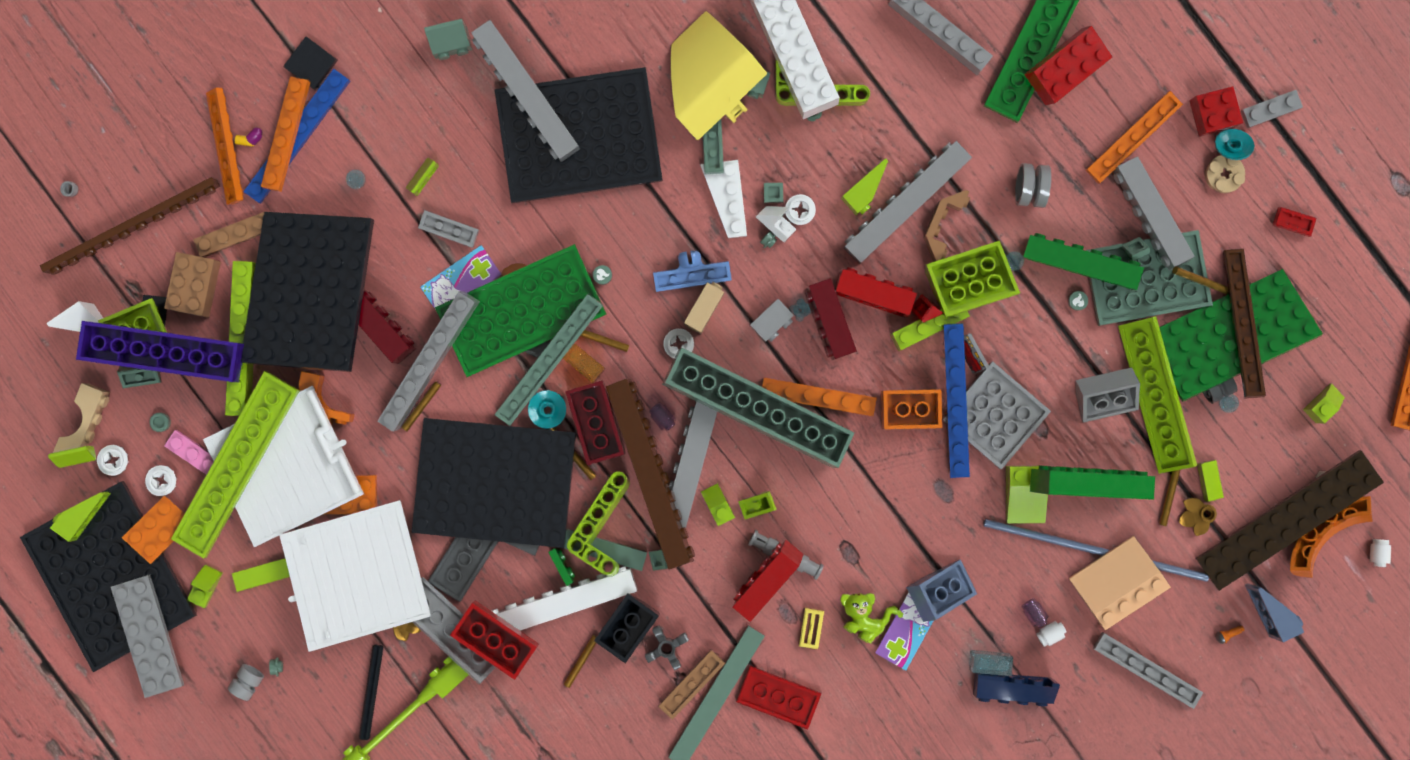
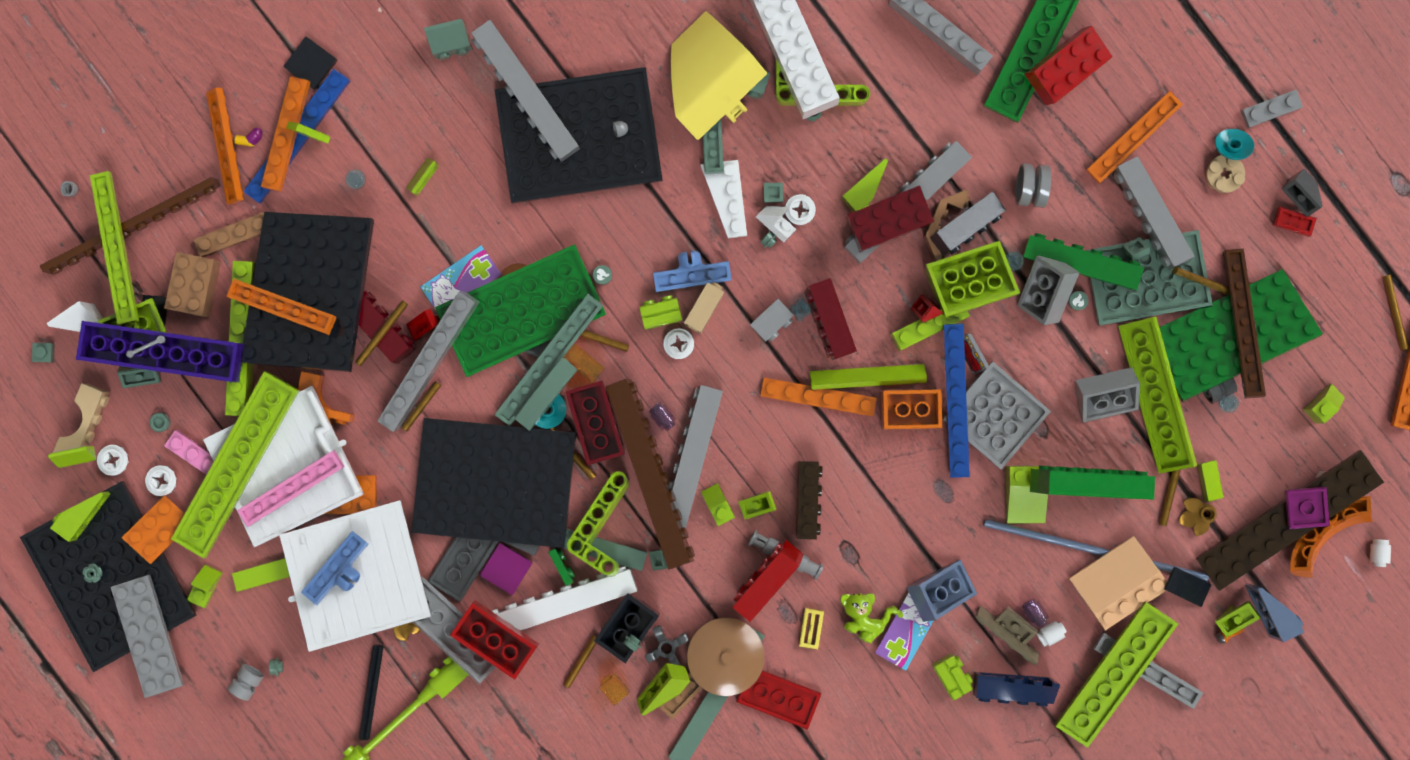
(43, 352): none -> sand green plate
(95, 569): none -> sand green plate
(114, 248): none -> lime plate
(160, 339): none -> light grey hinge
(281, 306): none -> orange plate
(291, 488): none -> bright pink plate
(308, 132): none -> lime tile
(337, 570): none -> medium blue plate
(381, 333): none -> pearl gold bar
(423, 324): none -> red tile
(448, 229): light grey plate -> none
(506, 568): none -> magenta tile
(546, 394): none -> sand green slope
(614, 688): none -> clear yellow brick
(620, 128): none -> light grey hinge
(632, 642): none -> sand green plate
(660, 313): none -> lime brick
(665, 686): none -> lime slope
(725, 656): none -> medium nougat dish
(758, 408): sand green brick -> none
(807, 500): none -> dark brown brick
(868, 376): none -> lime tile
(875, 293): red brick -> none
(889, 219): none -> dark red brick
(952, 676): none -> lime brick
(967, 224): none -> brick
(991, 663): clear light blue brick -> none
(1012, 629): none -> dark tan bracket
(1048, 290): none -> light grey slope
(1116, 674): none -> lime plate
(1187, 586): none -> black piece
(1216, 111): red brick -> none
(1237, 618): none -> lime slope
(1304, 192): none -> dark grey slope
(1307, 507): none -> magenta tile
(1395, 312): none -> pearl gold bar

